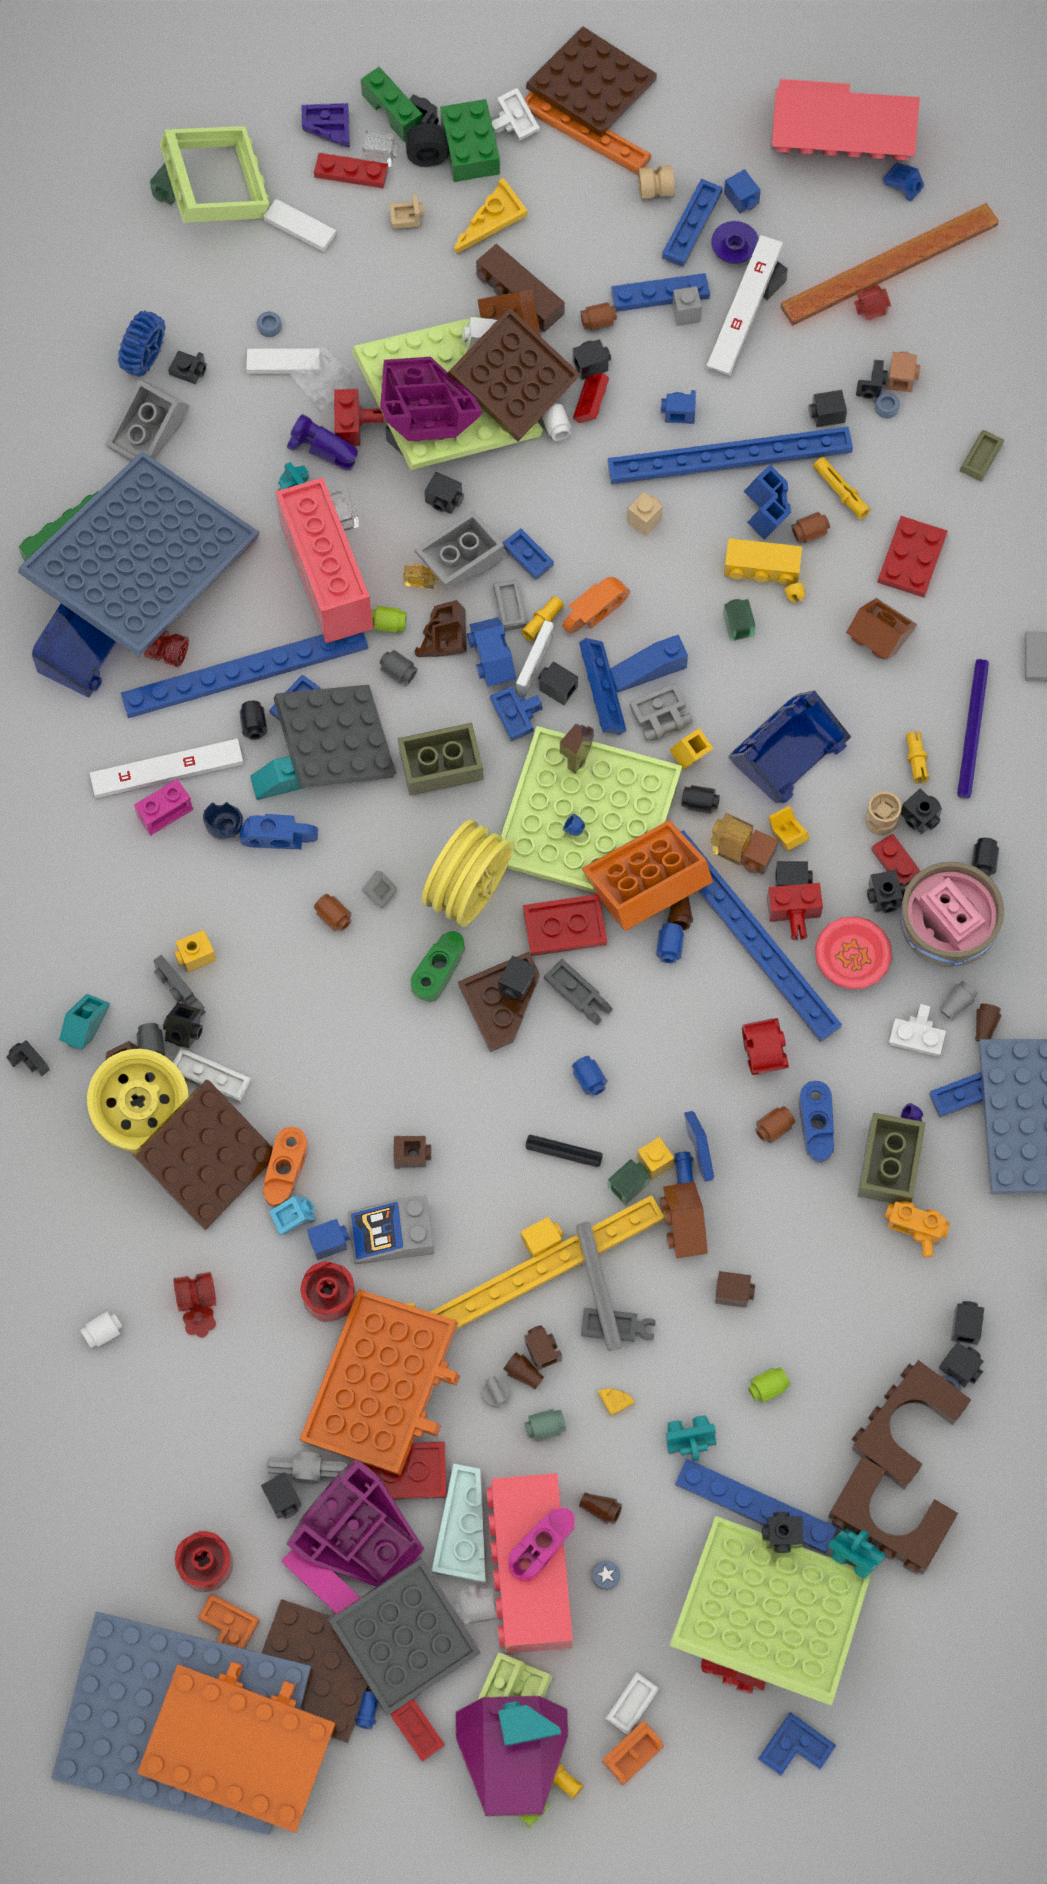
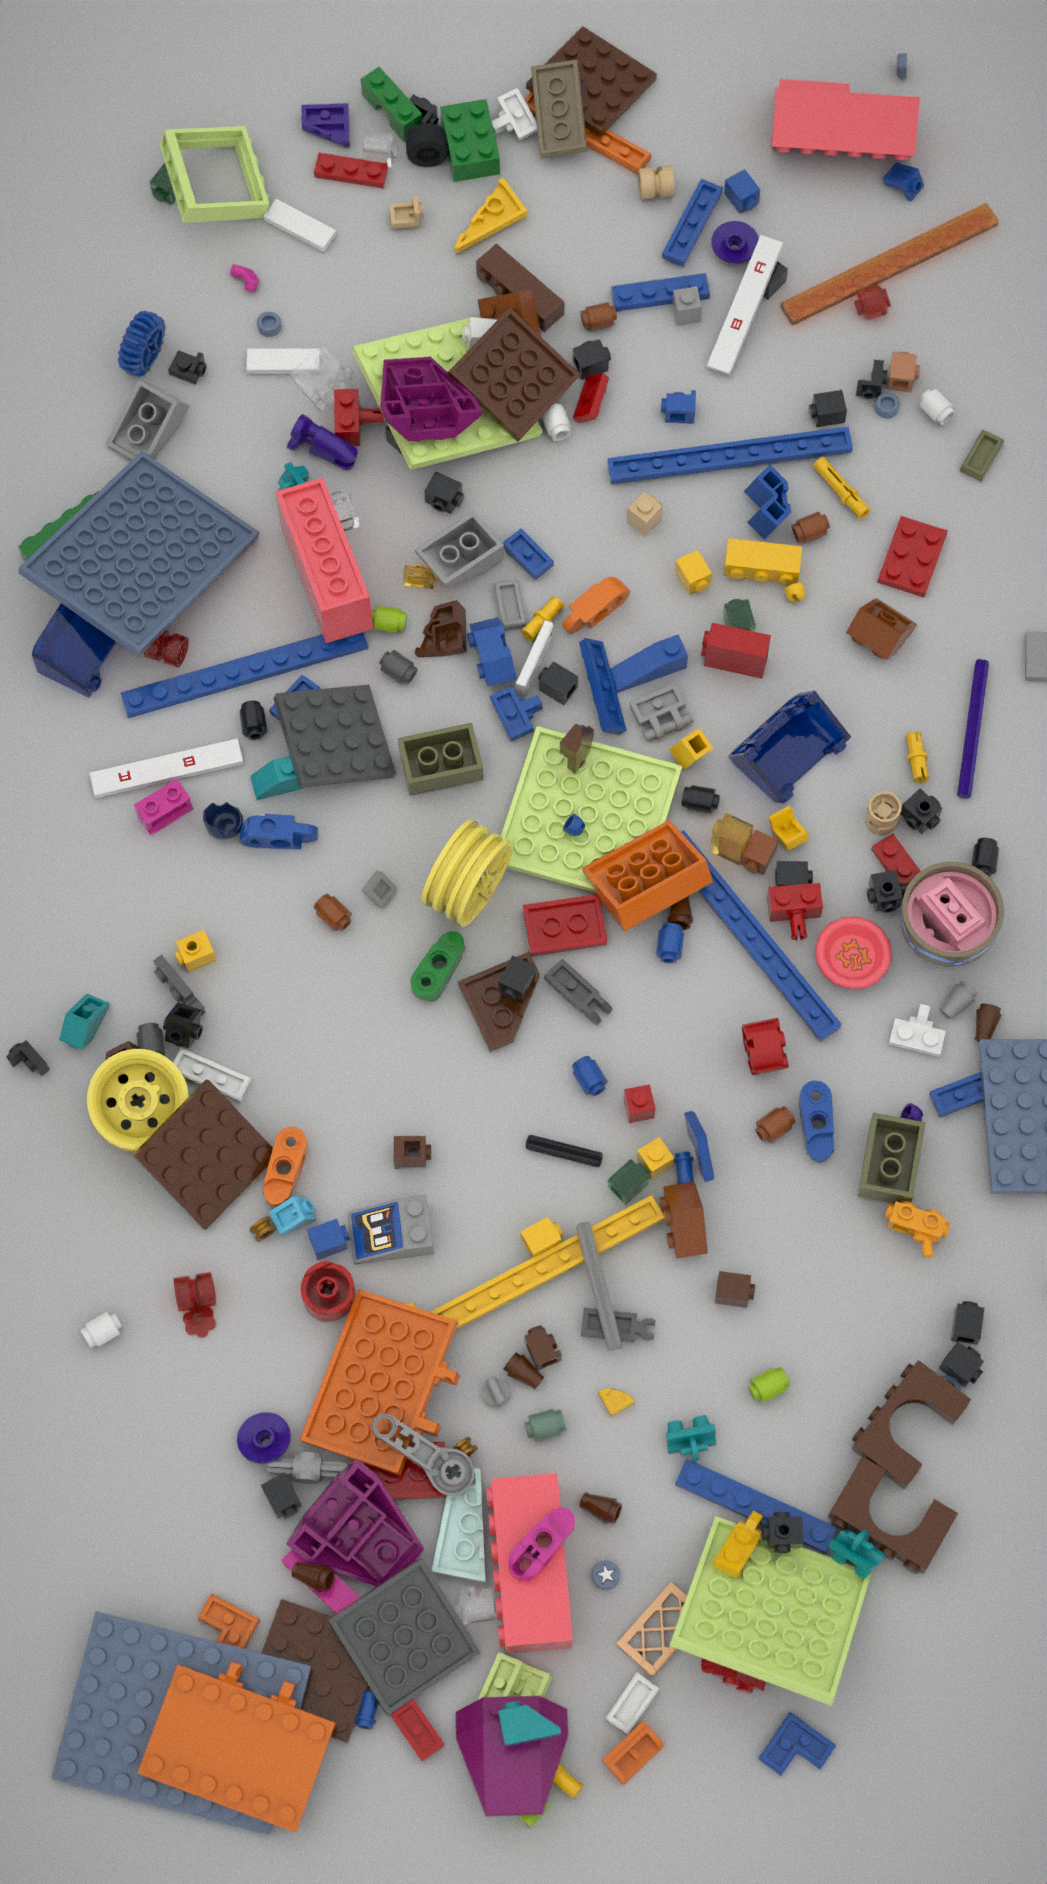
(195, 1548): red brick -> none
(246, 274): none -> dark pink arm
(262, 1229): none -> pearl gold bush
(262, 1427): none -> dark purple dish
(314, 1575): none -> reddish brown cone
(429, 1457): none -> light grey beam
(466, 1447): none -> pearl gold bush
(559, 109): none -> dark tan tile
(638, 1627): none -> light nougat window
(639, 1103): none -> red brick
(693, 572): none -> yellow brick
(735, 650): none -> red brick
(739, 1546): none -> yellow hinge
(902, 65): none -> sand blue tile
(936, 406): none -> white brick

